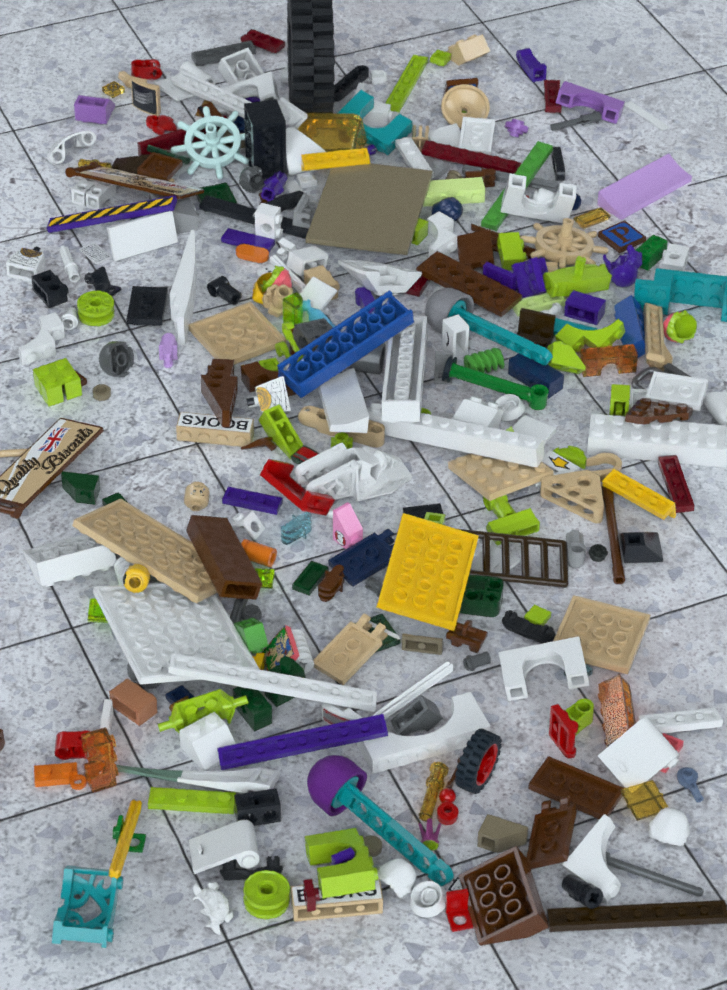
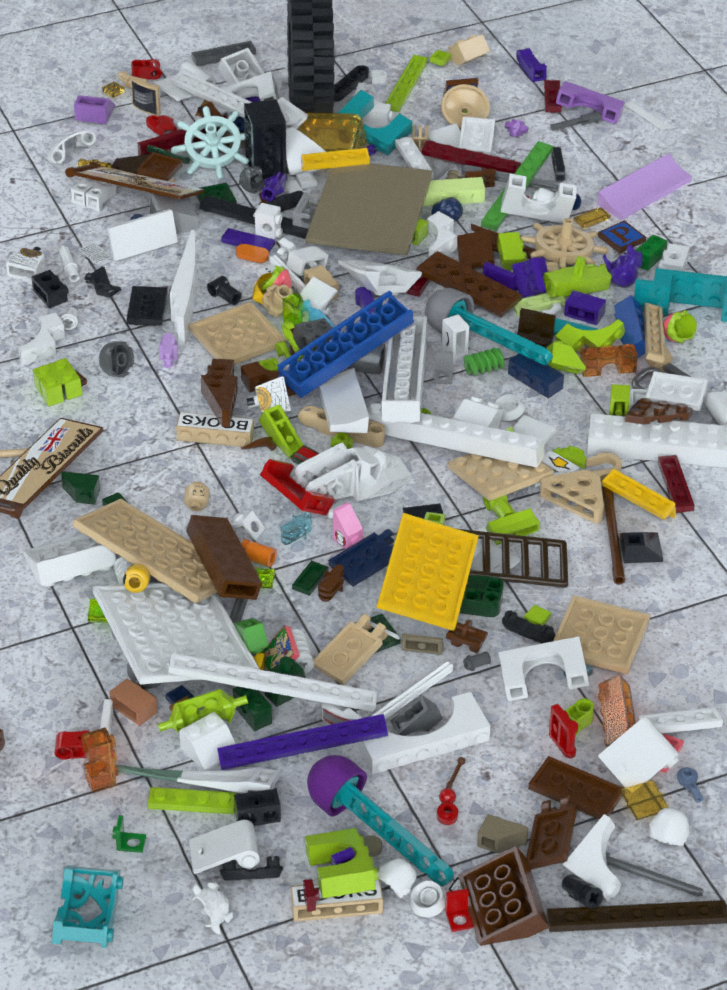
(58, 775): orange hinge -> none
(95, 308): lime wheel -> none
(101, 392): dark tan tile -> none
(112, 214): tile -> none
(125, 839): yellow axle -> none
(251, 611): dark grey plate -> none
(252, 500): dark purple tile -> none
(263, 41): dark red plate -> none
(266, 894): lime wheel -> none
(373, 585): dark grey pin -> none
(428, 838): flat silver piece -> none
(434, 784): clear yellow pin -> none
(478, 761): black wheel -> none
(535, 396): green piece -> none
(575, 549): light grey piece -> none
(598, 552): pearl dark grey plate -> none

